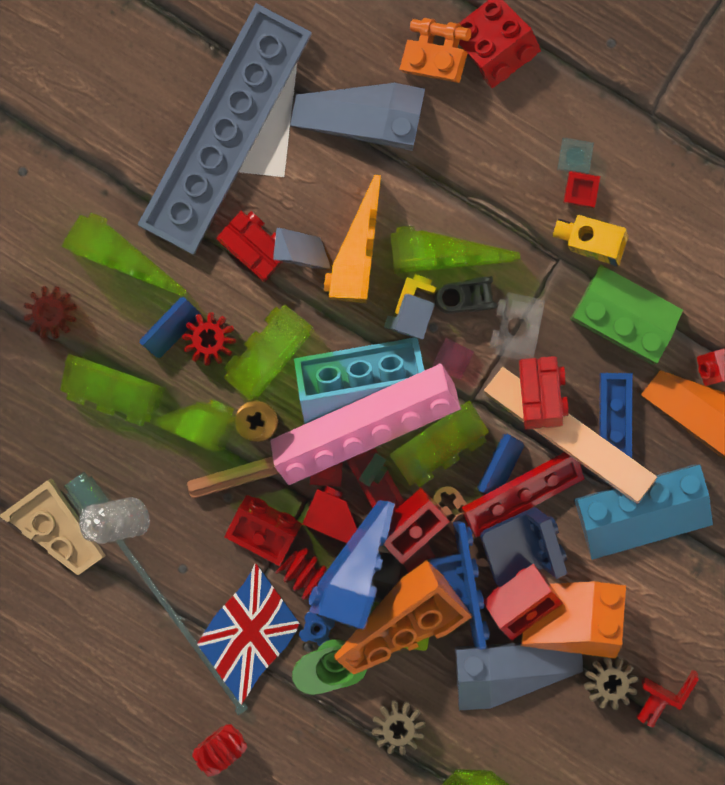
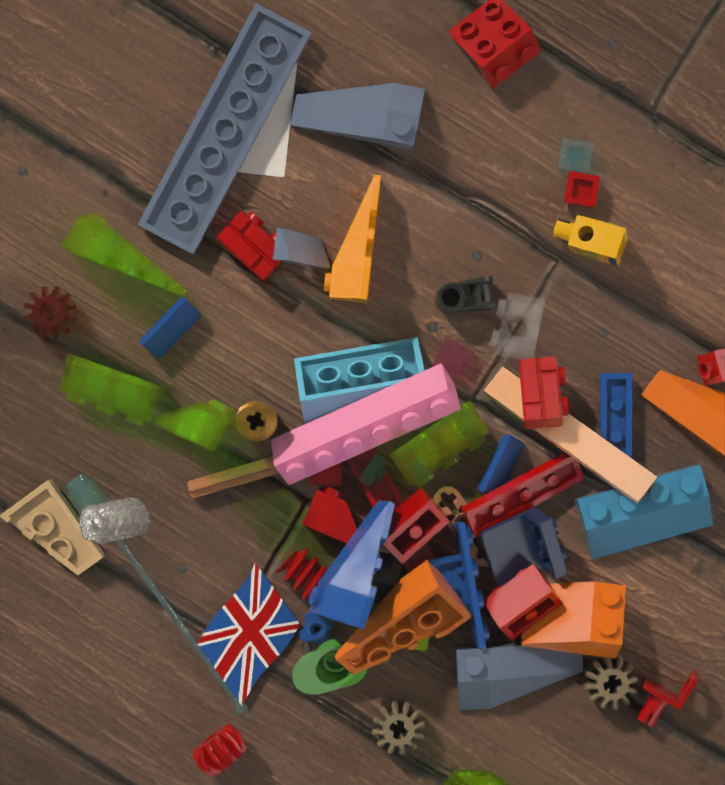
(198, 342): red gear -> none
(263, 529): red bracket -> none
(268, 352): clear neon green slope -> none
(411, 285): yellow bracket -> none
(412, 317): sand blue panel -> none
(431, 251): clear neon green wedge -> none
(435, 60): orange plate -> none
(627, 315): bright green slope -> none

